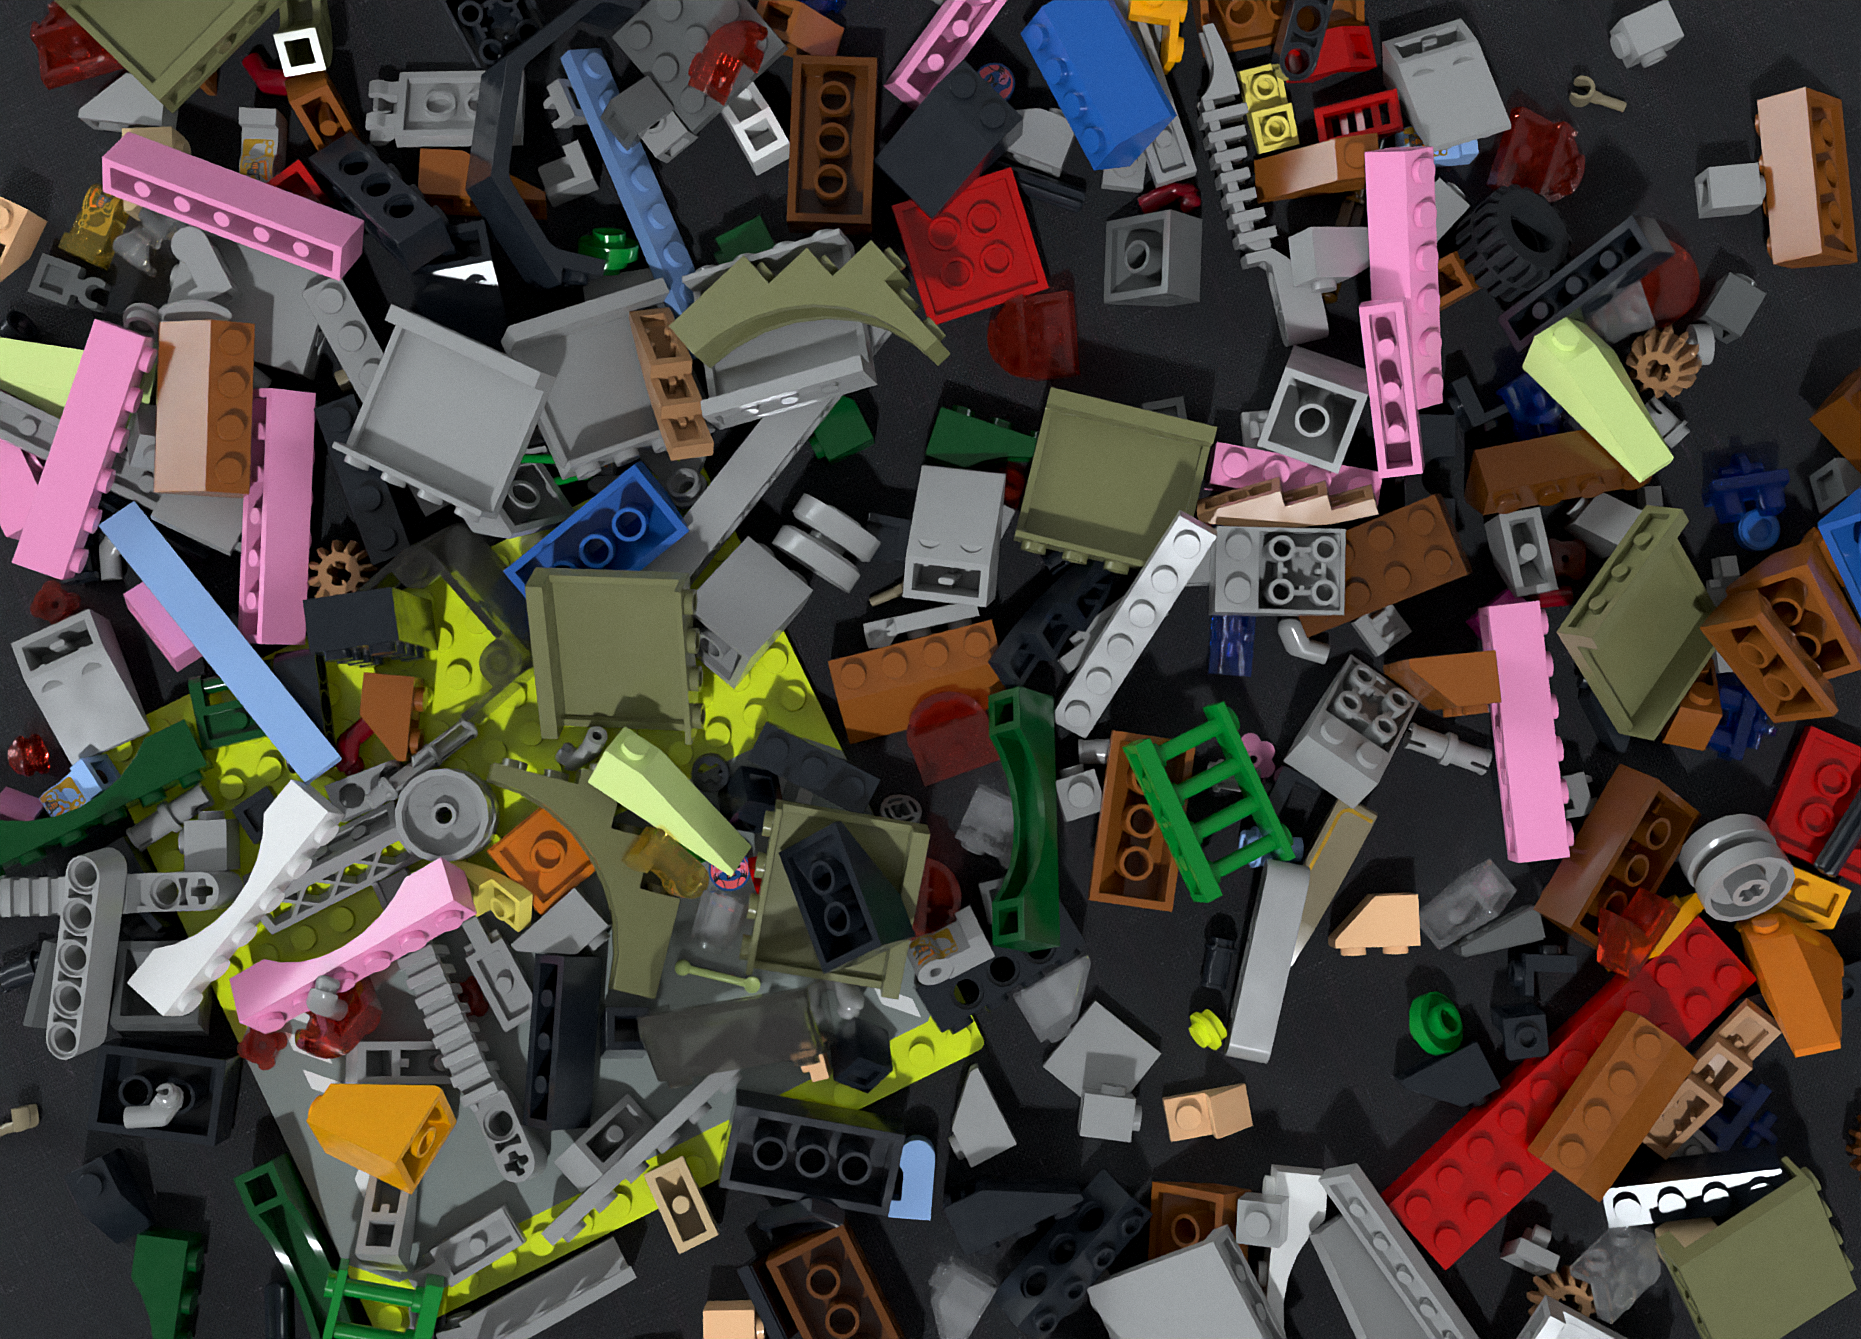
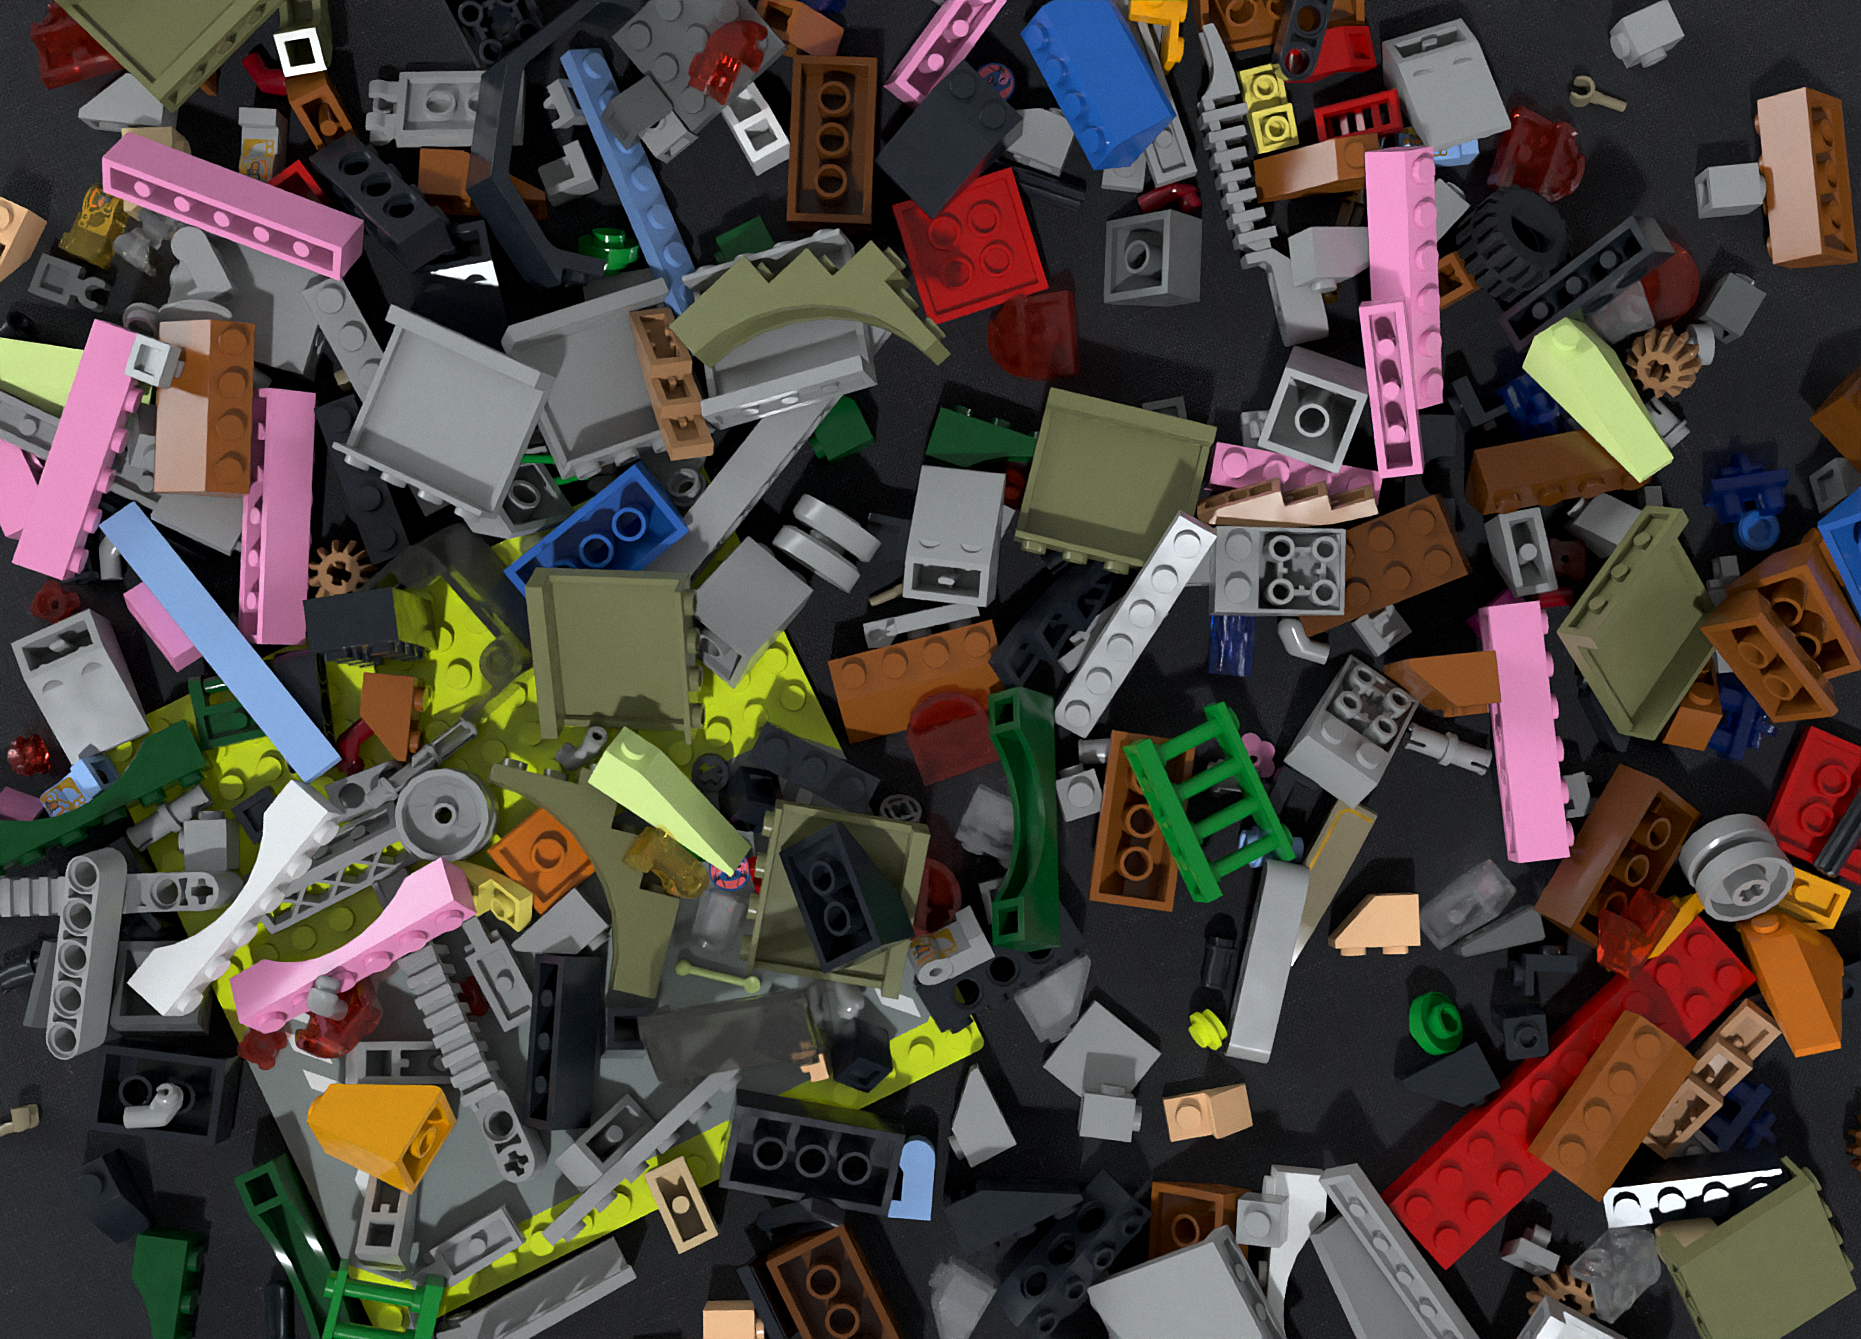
(154, 361): none -> light grey tile

